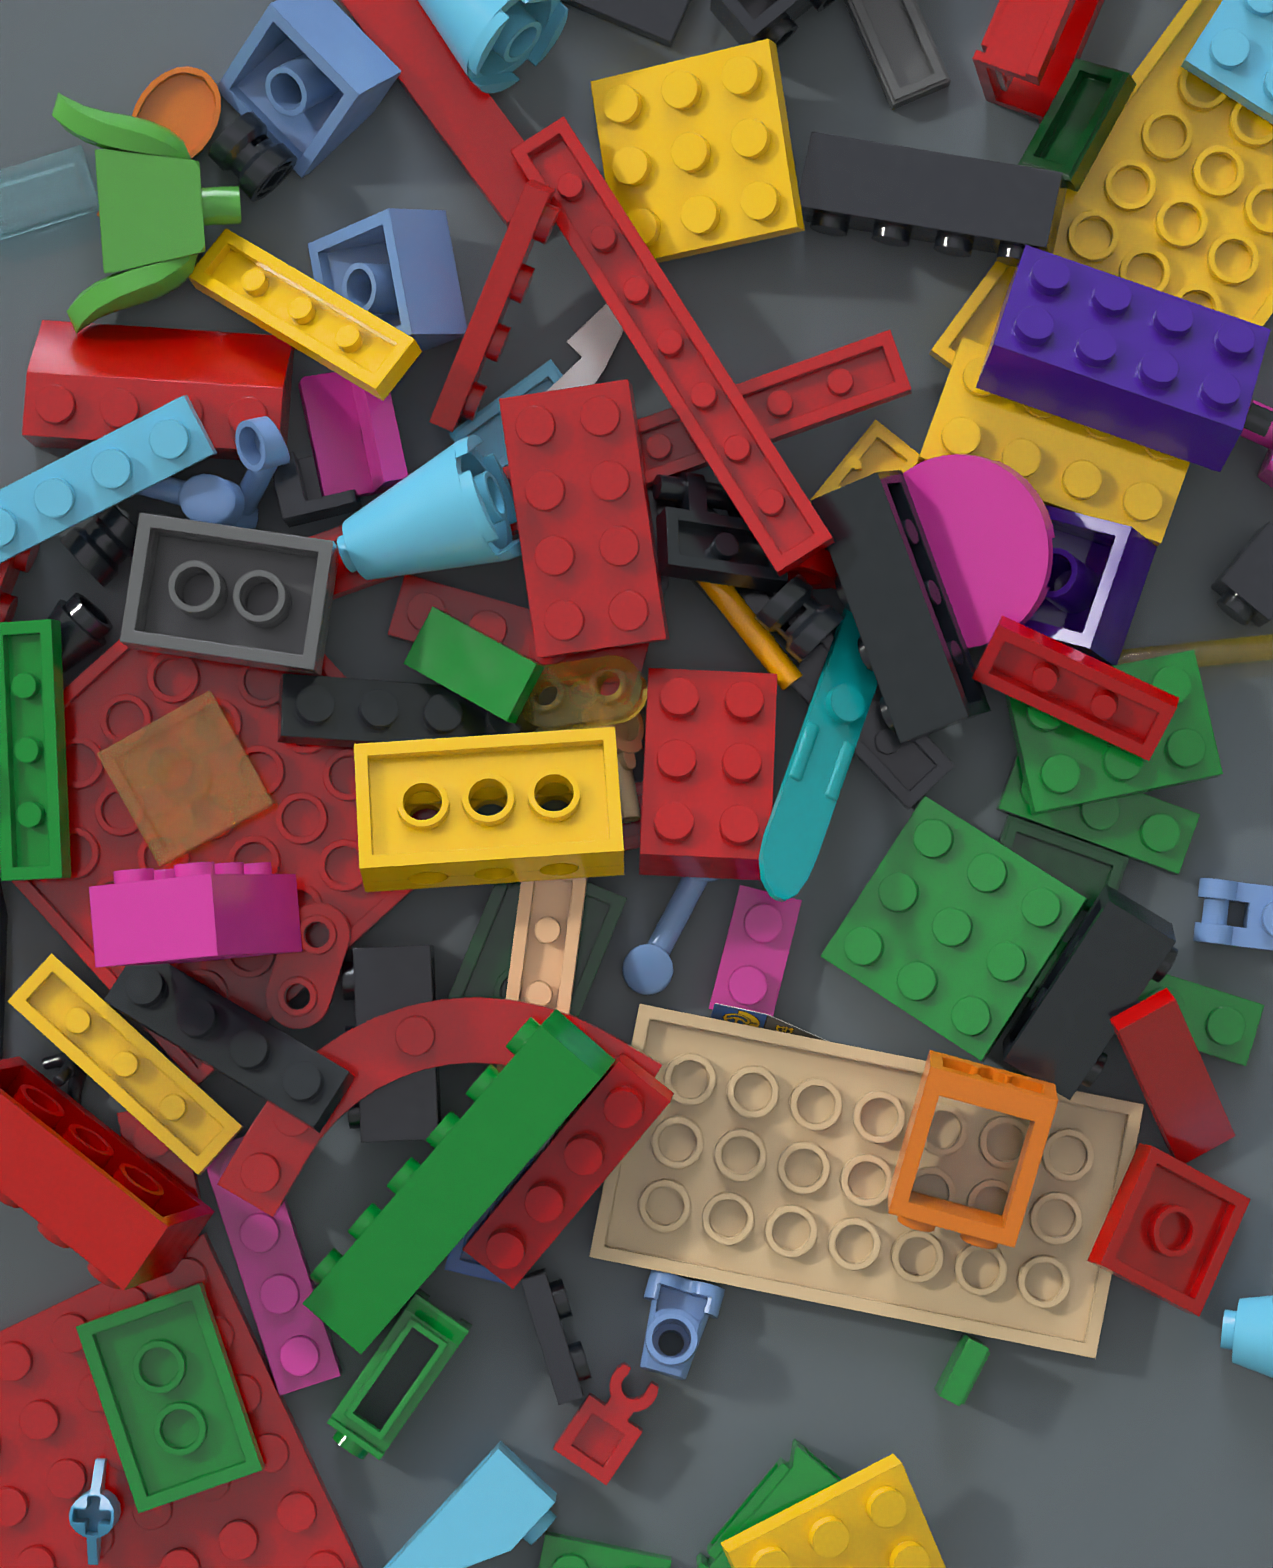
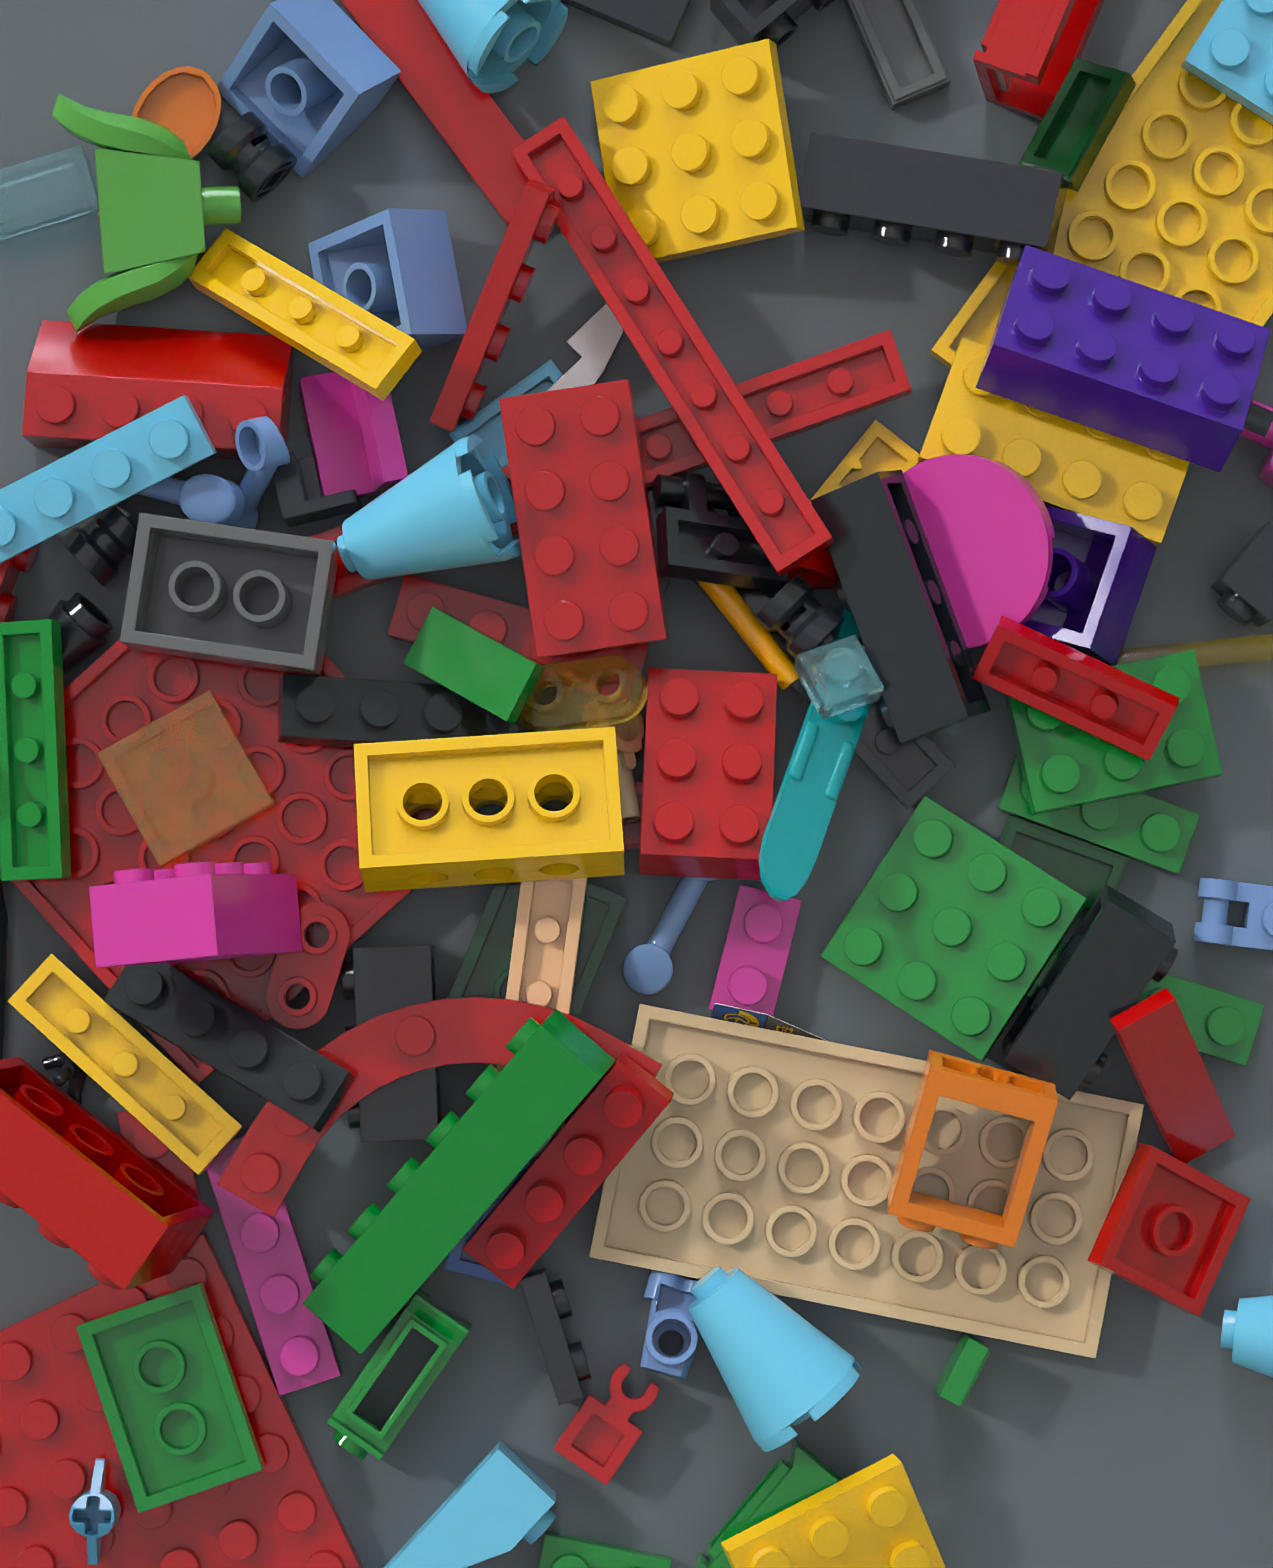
(768, 1356): none -> medium azure cone
(838, 677): none -> clear light blue plate

